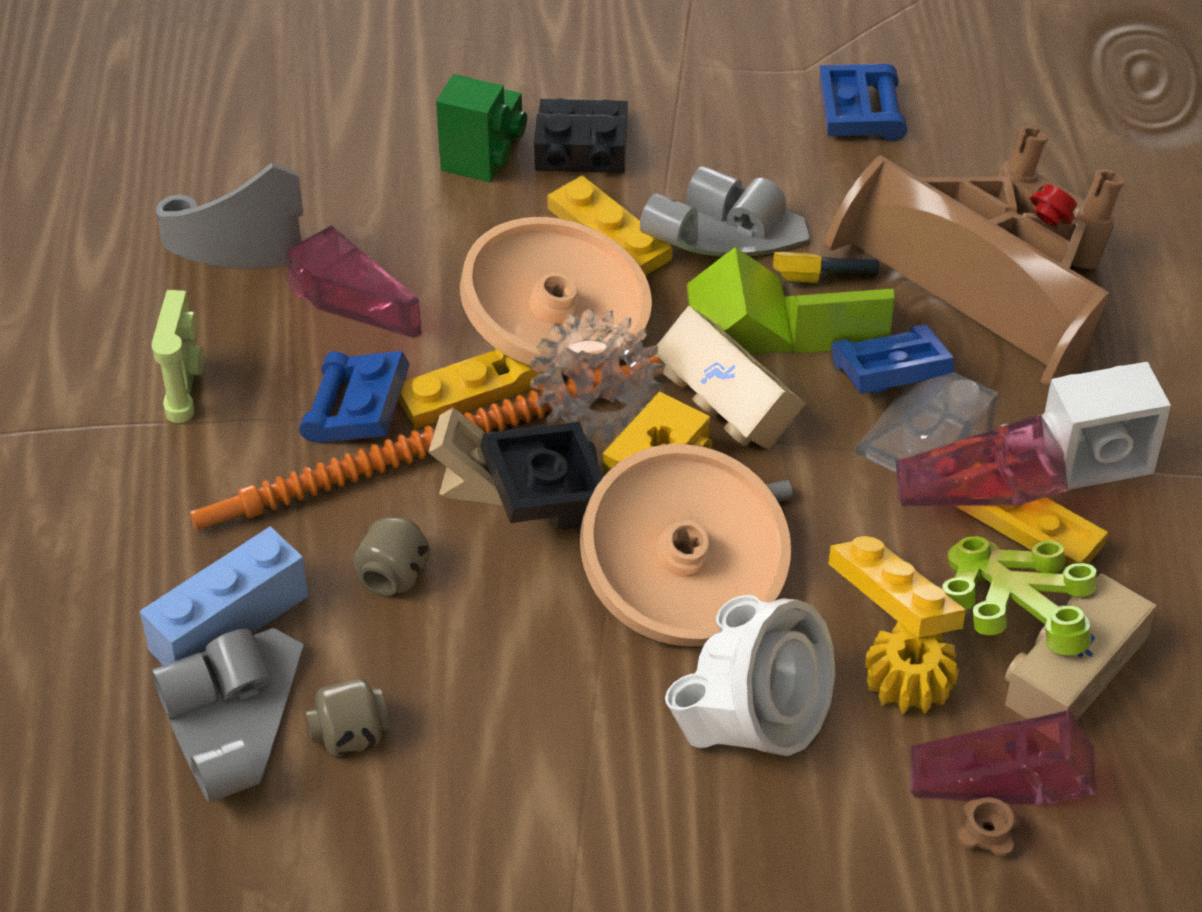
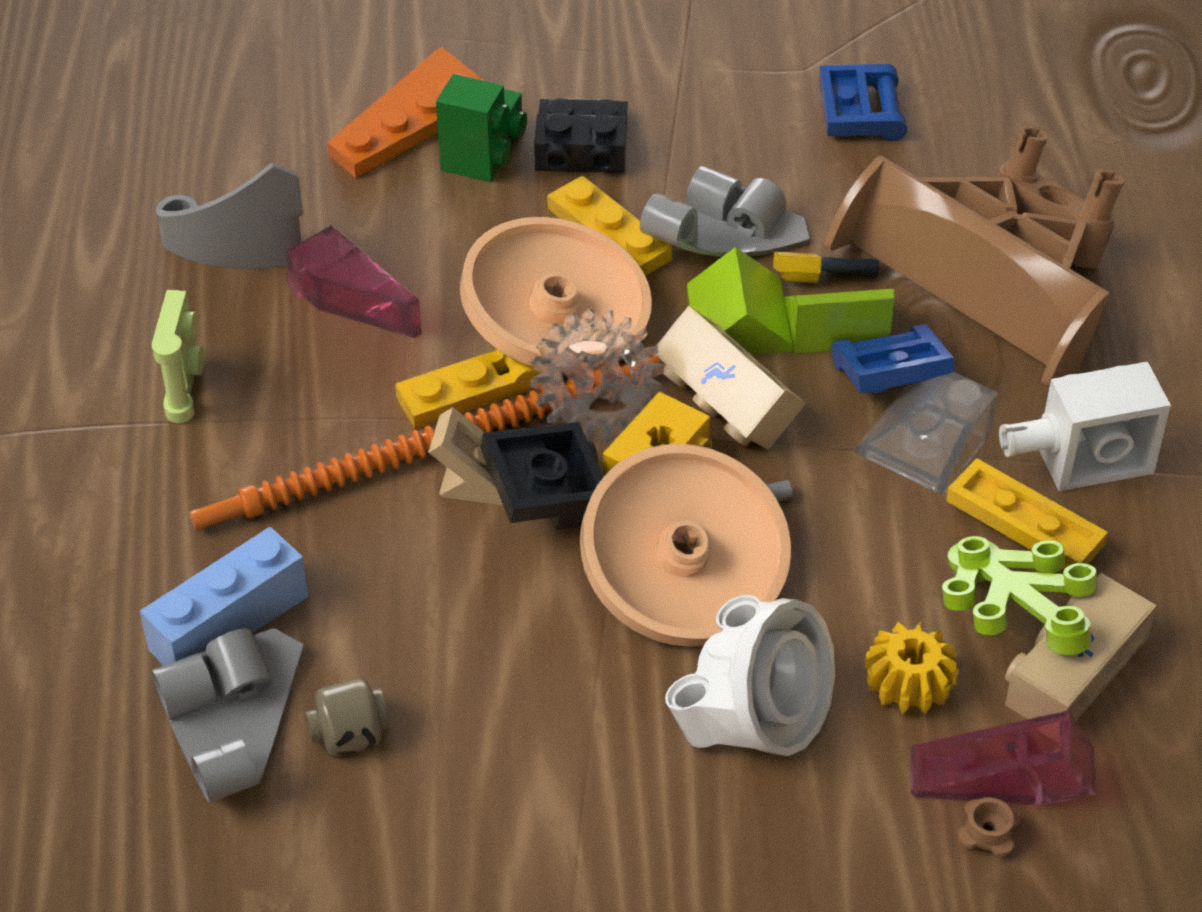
(368, 401): blue plate -> none
(391, 556): dark tan head -> none
(398, 118): none -> orange wing
(896, 587): yellow plate -> none
(987, 469): clear pink slope -> none
(1053, 205): red plate -> none

